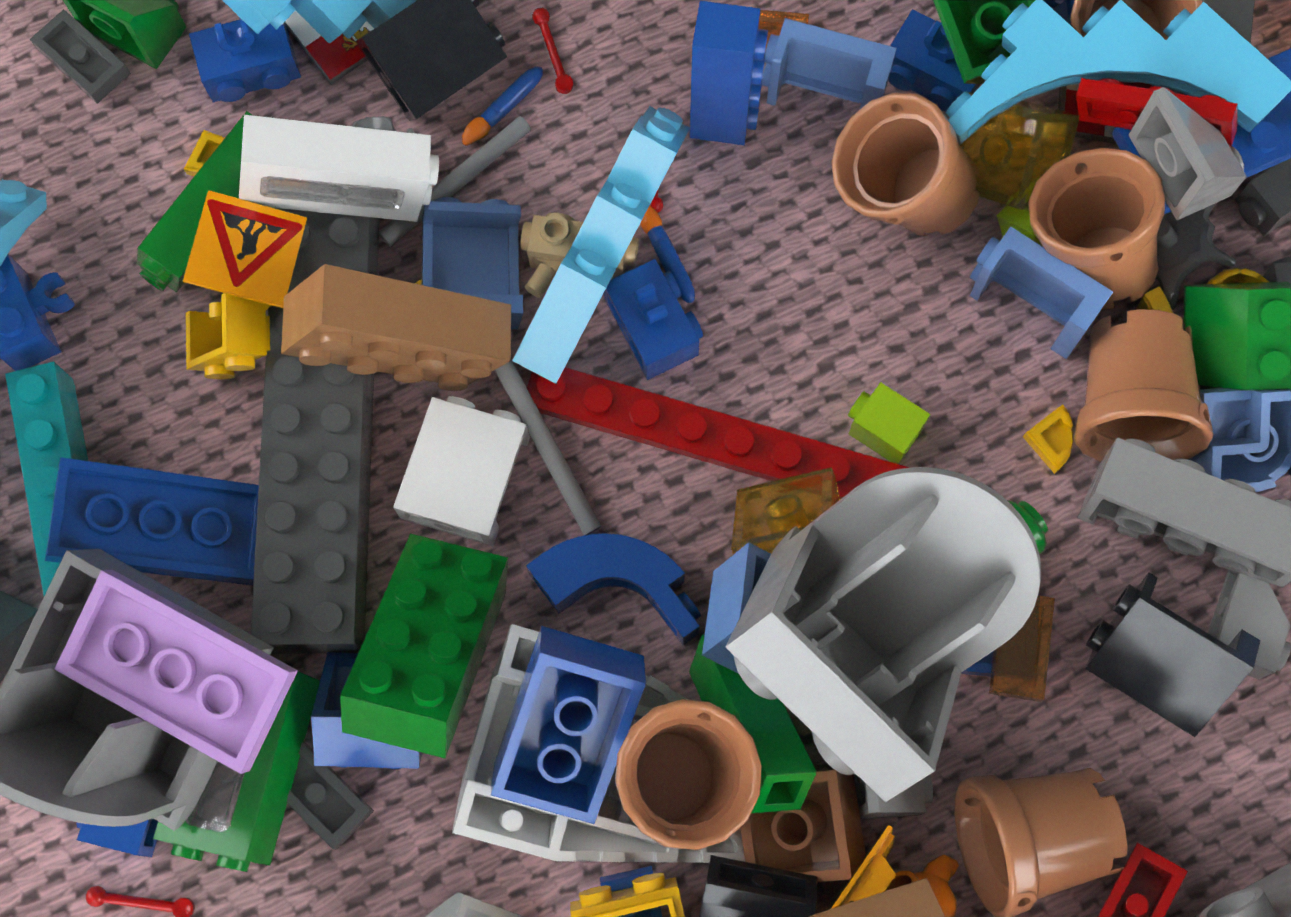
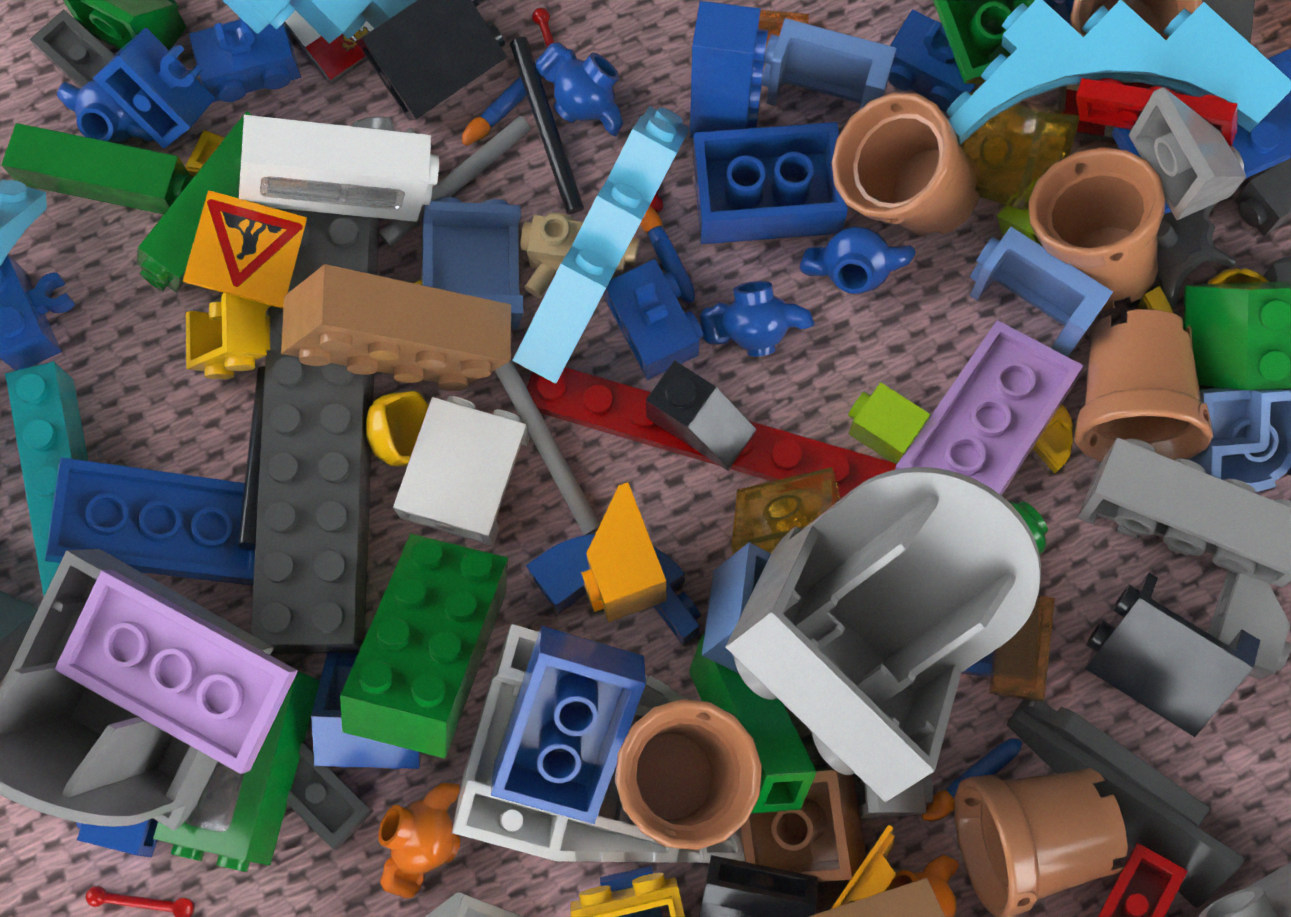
(94, 169): none -> green brick
(100, 114): none -> blue piece
(155, 87): none -> blue brick
(248, 518): none -> black bar
(395, 425): none -> yellow hair
(418, 840): none -> orange piece
(546, 125): none -> black bar
(581, 87): none -> blue piece
(622, 561): none -> light orange slope
(699, 415): none -> black slope
(753, 320): none -> blue piece
(767, 183): none -> blue brick
(856, 257): none -> blue piece
(990, 764): none -> blue piece
(995, 409): none -> lavender plate
(1151, 805): none -> dark grey wedge

